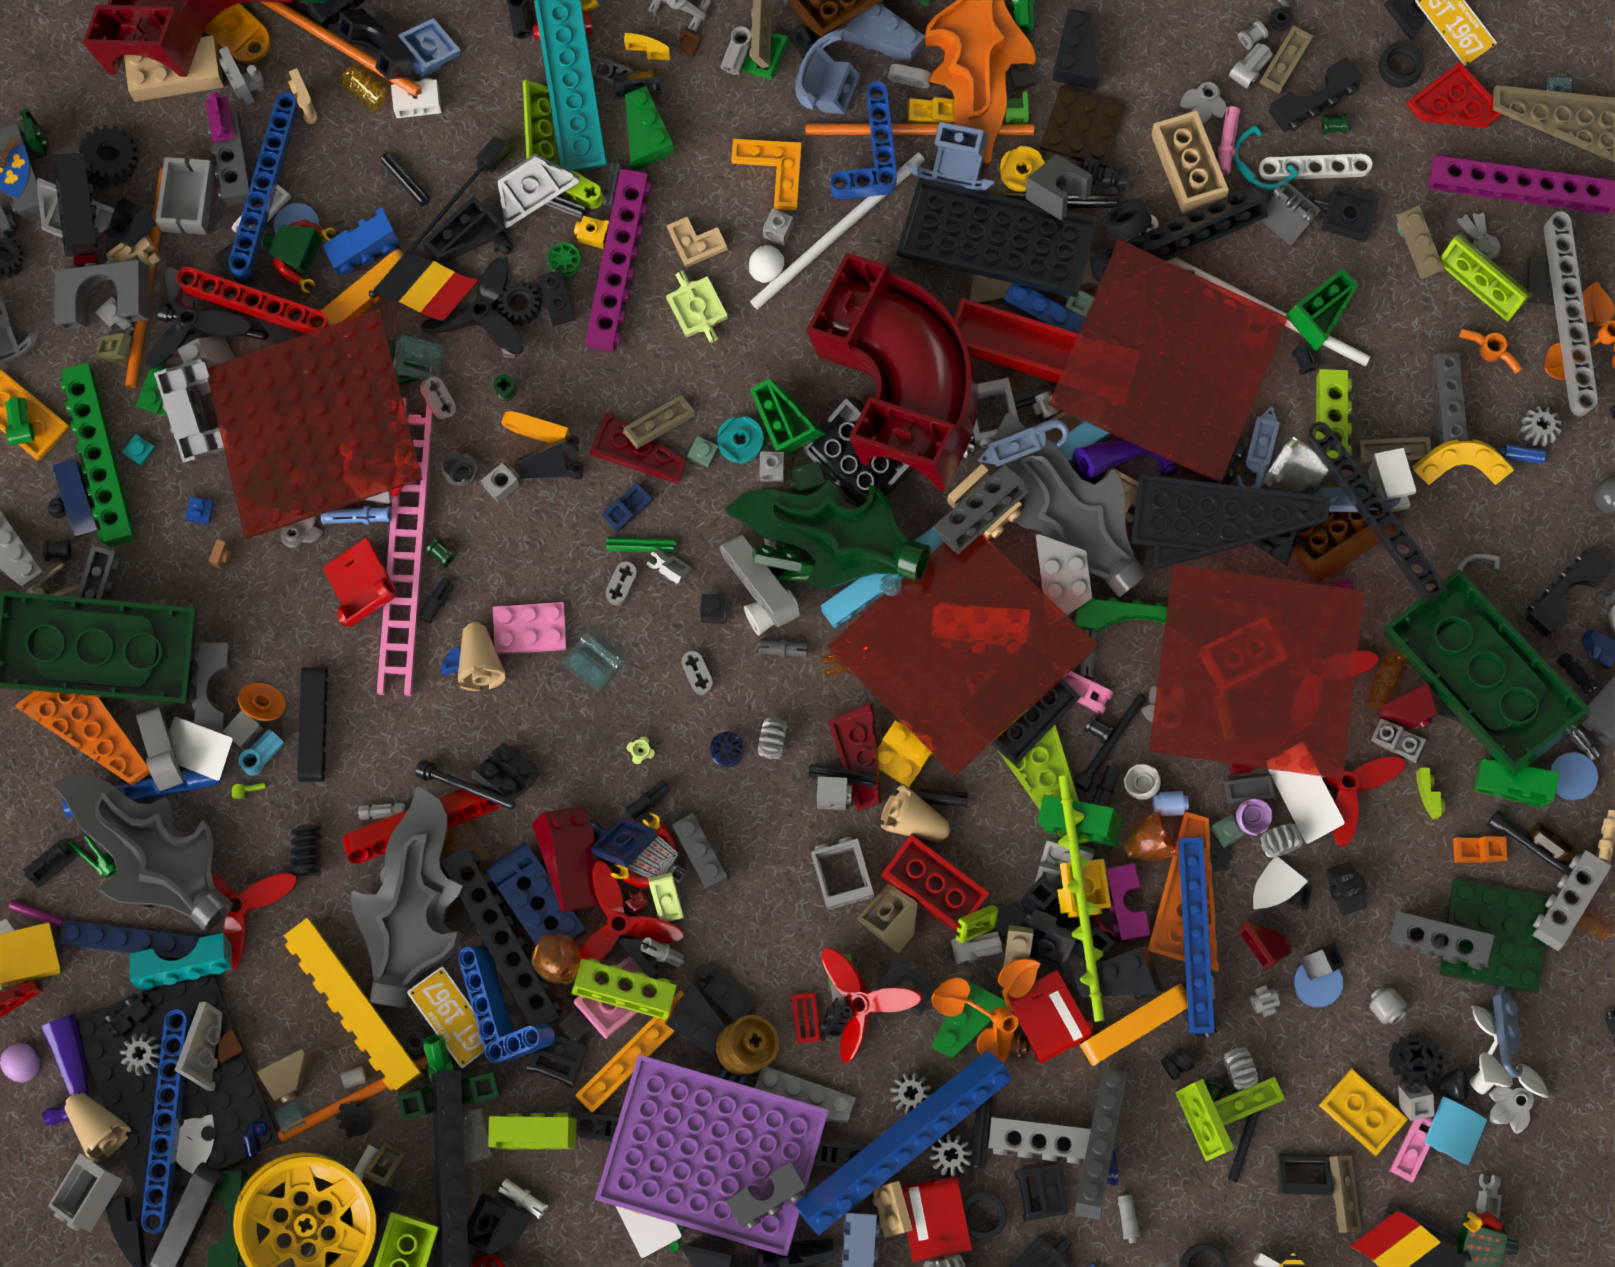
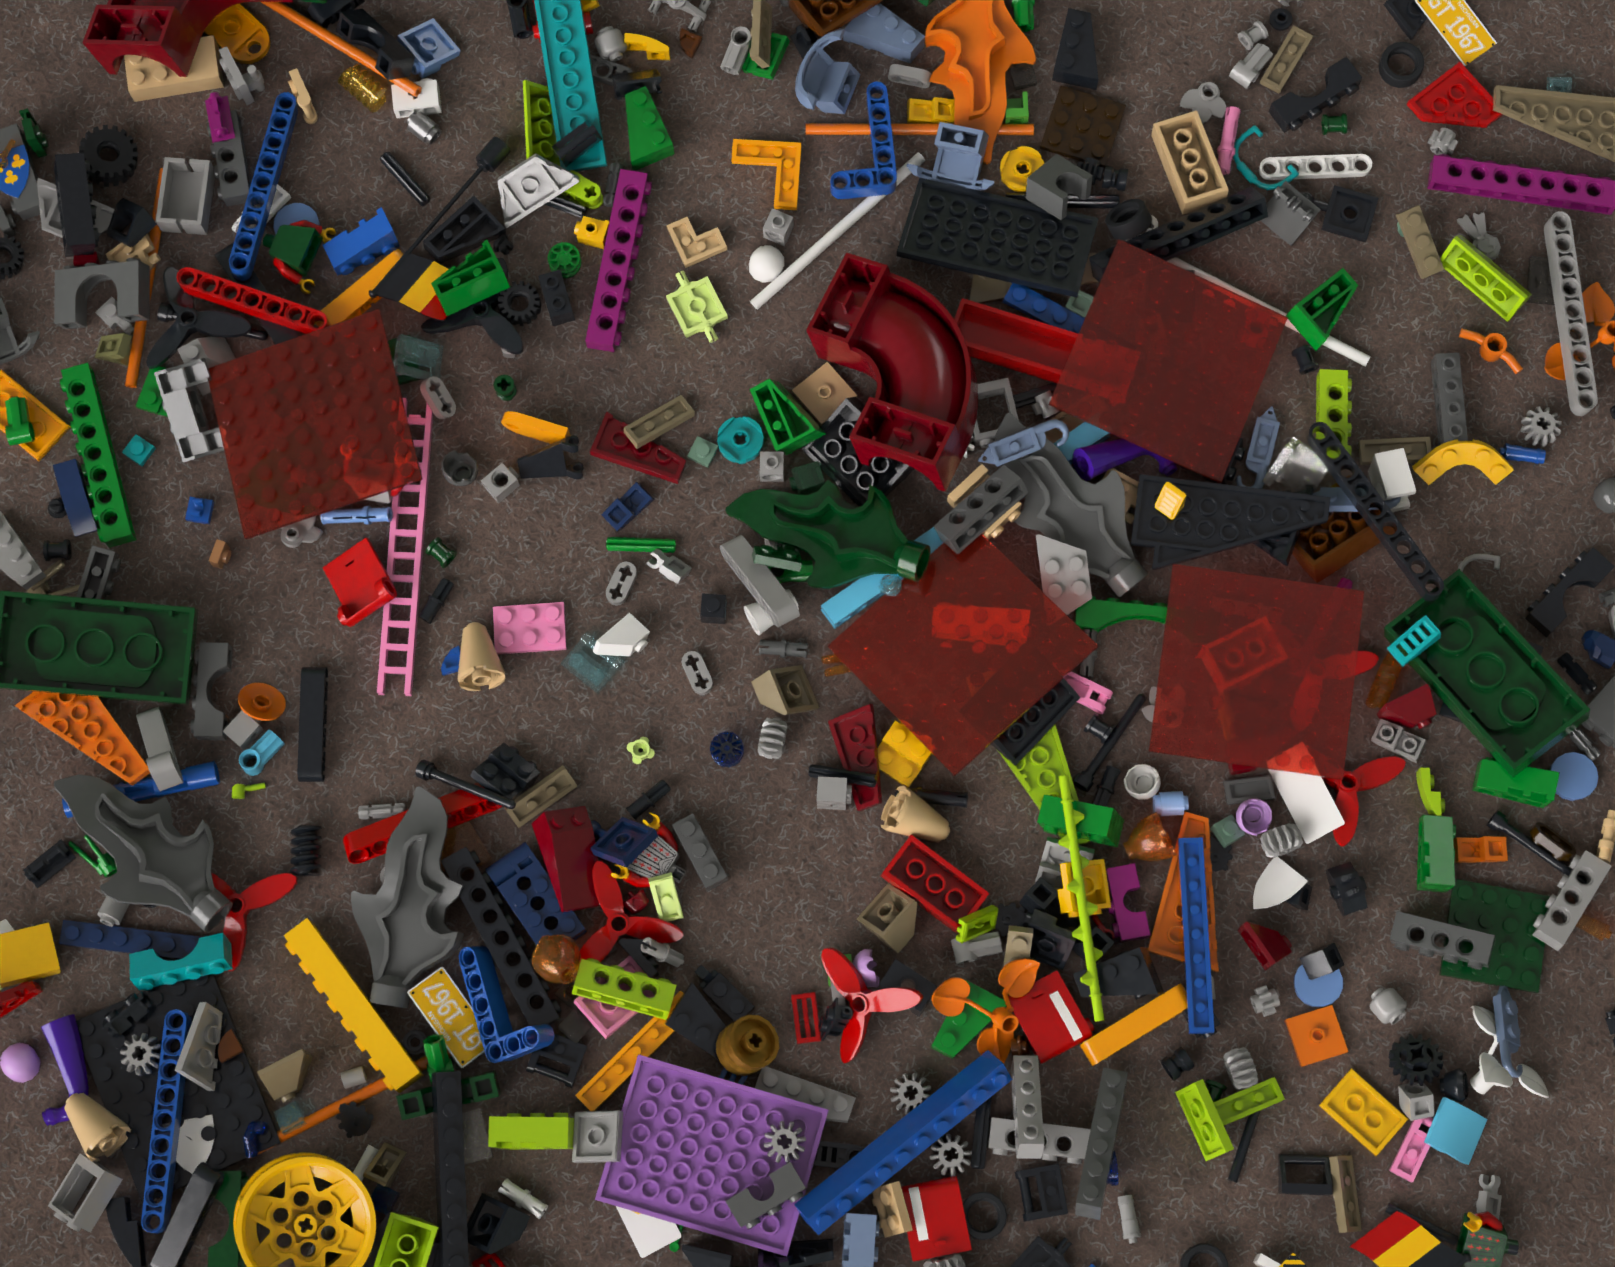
(36, 913): magenta piece -> none
(112, 912): none -> light grey brick
(199, 748): white sticker -> none
(423, 127): none -> flat silver brick
(470, 281): none -> green wedge
(541, 796): none -> dark tan plate
(577, 142): none -> black tile
(597, 1136): none -> light grey plate
(610, 44): none -> light grey head
(623, 638): none -> white slope
(779, 1148): none -> light grey gear
(785, 690): none -> dark tan slope
(823, 392): none -> tan plate
(850, 897): light grey window -> none
(864, 963): none -> lavender hair
(1027, 1107): none -> light grey brick
(1170, 500): none -> yellow slope
(1316, 1036): none -> orange plate
(1417, 628): none -> teal slope
(1436, 853): none -> green wedge
(1443, 141): none -> light grey gear
(1507, 1108): light grey plate -> none

